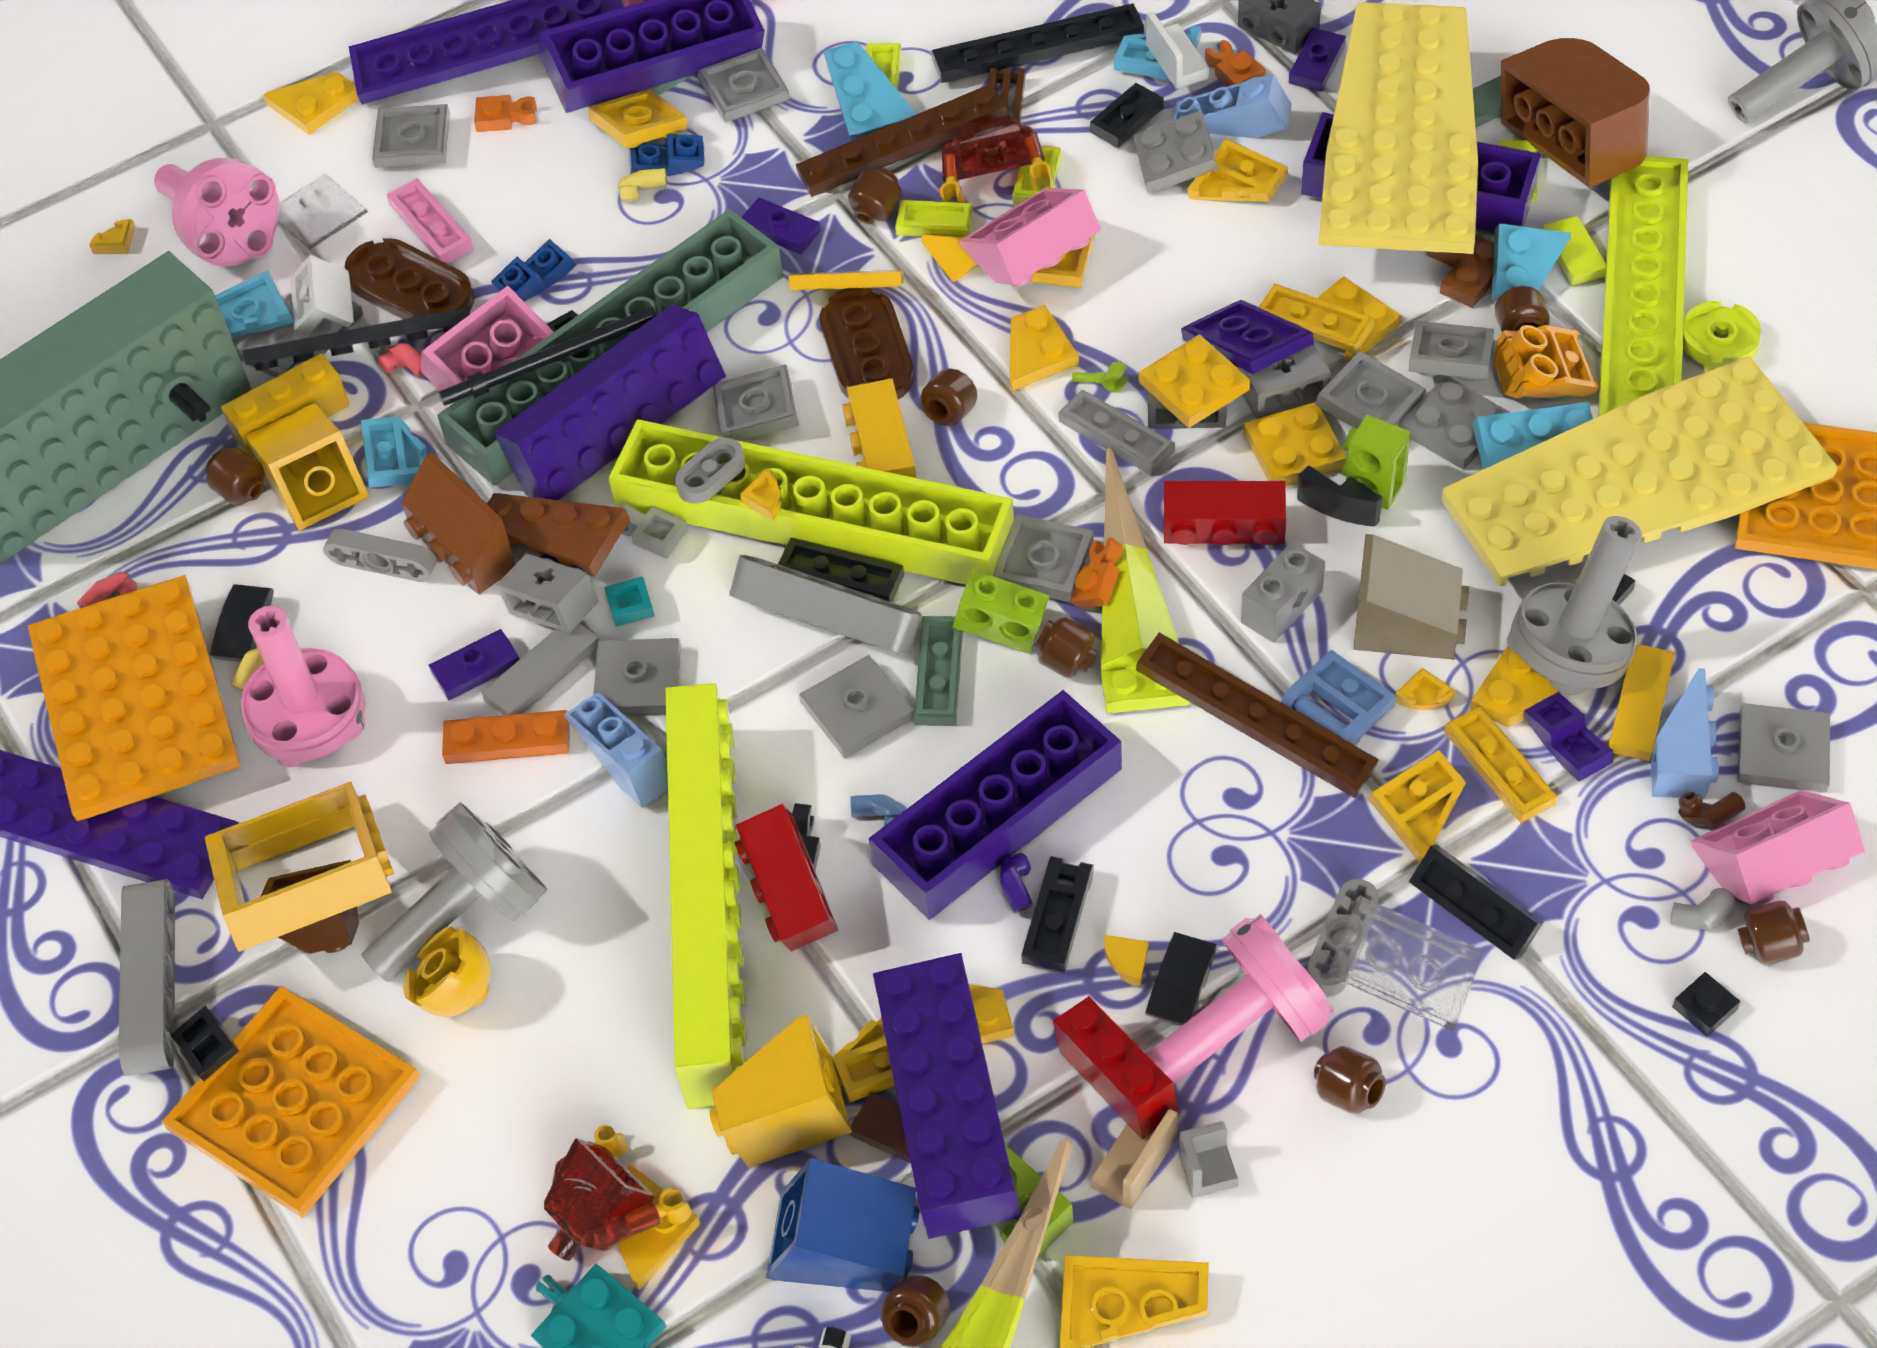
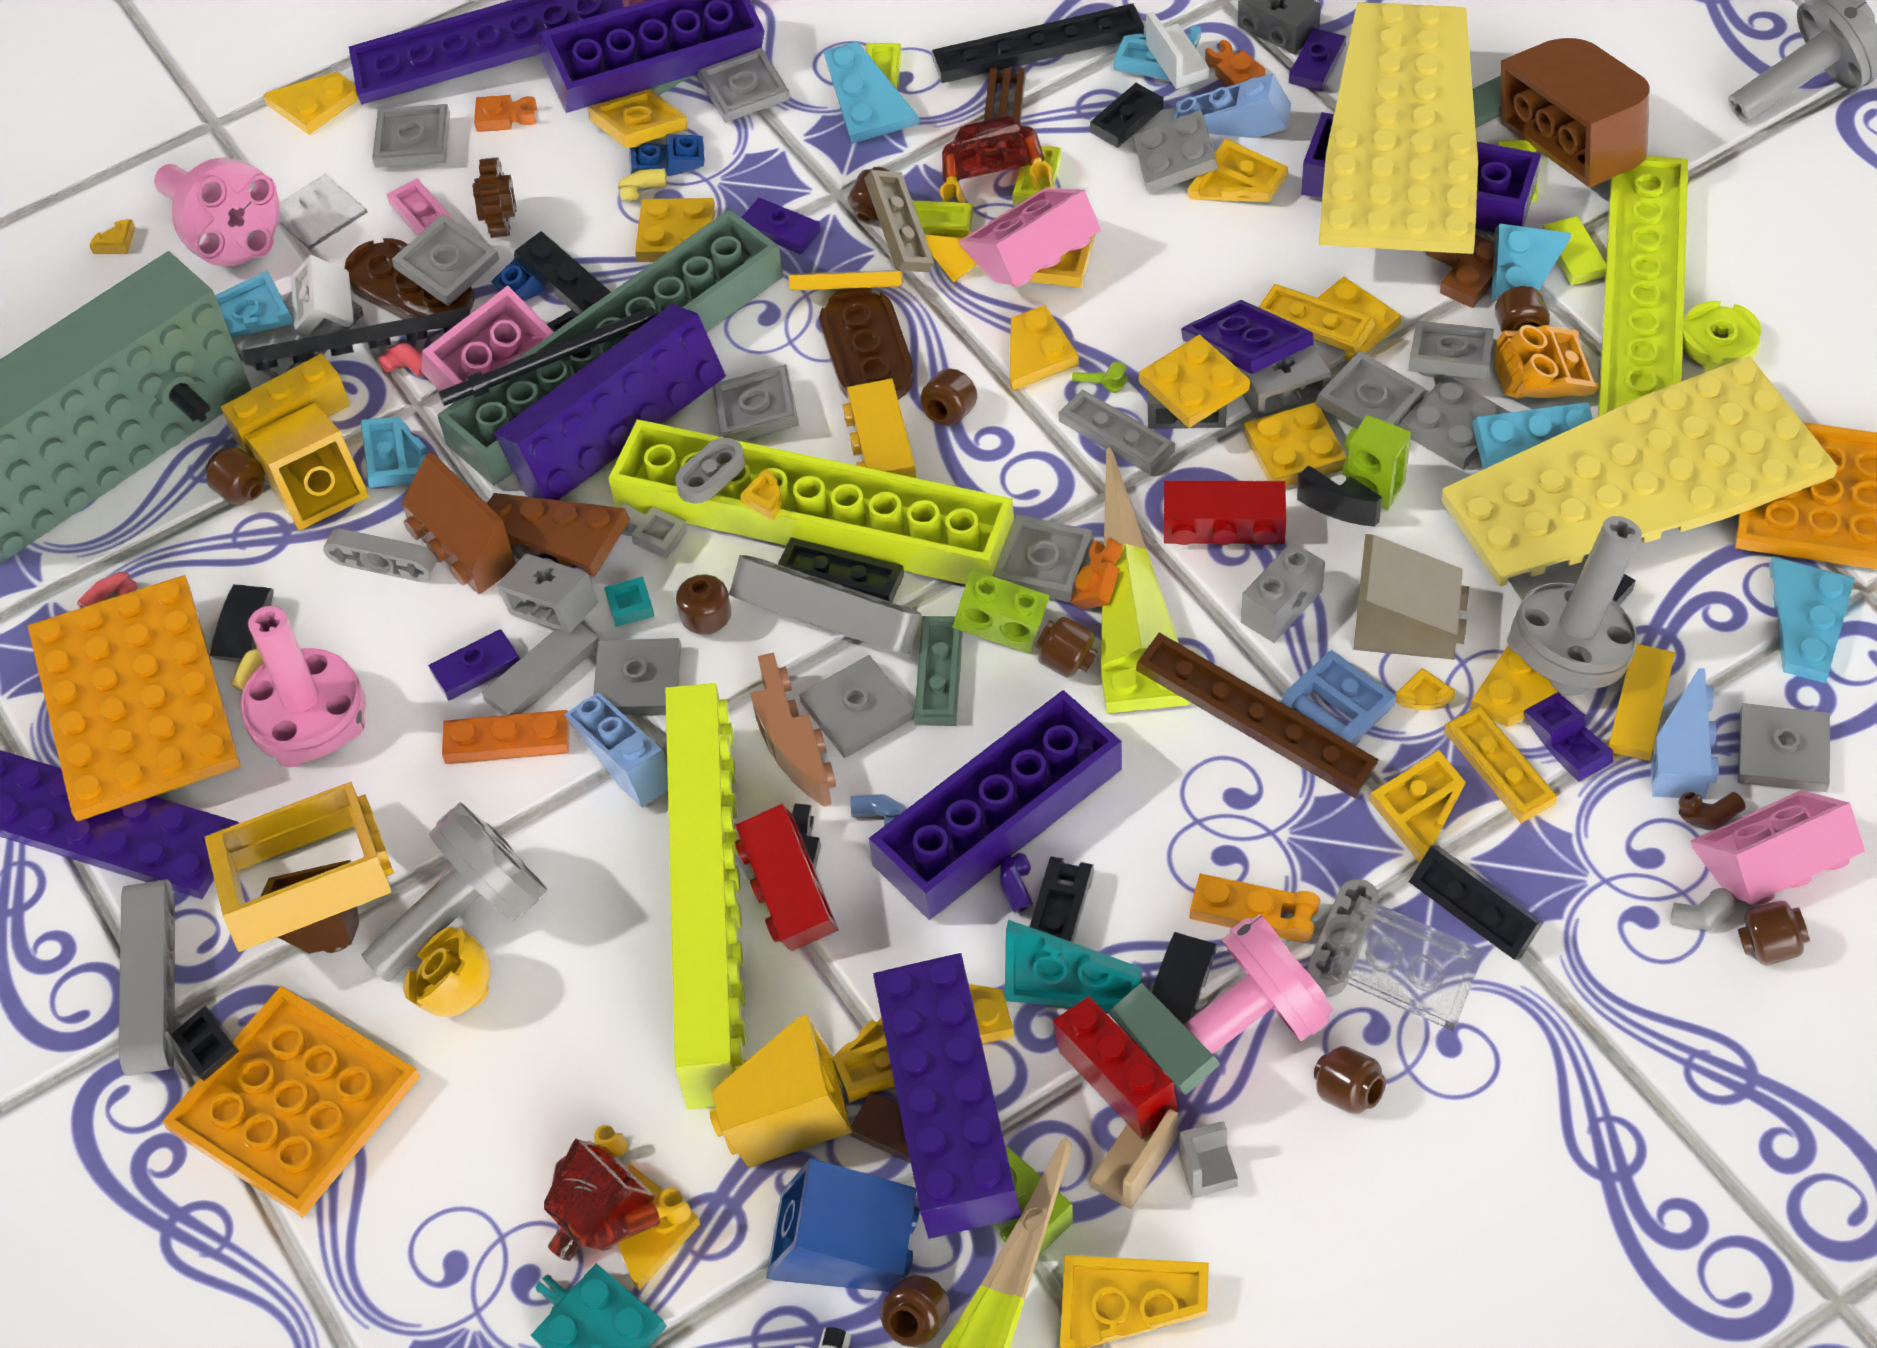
(445, 259): none -> light grey plate
(494, 197): none -> reddish brown gear
(560, 273): none -> black plate
(668, 223): none -> yellow plate
(703, 604): none -> reddish brown head
(791, 736): none -> nougat slope
(899, 140): reddish brown plate -> none
(899, 221): none -> dark tan plate
(1062, 973): none -> teal wing
(1127, 957): yellow tile -> none
(1164, 1038): none -> sand green tile
(1230, 901): none -> light orange plate
(1706, 1004): black plate -> none
(1810, 616): none -> medium azure wing

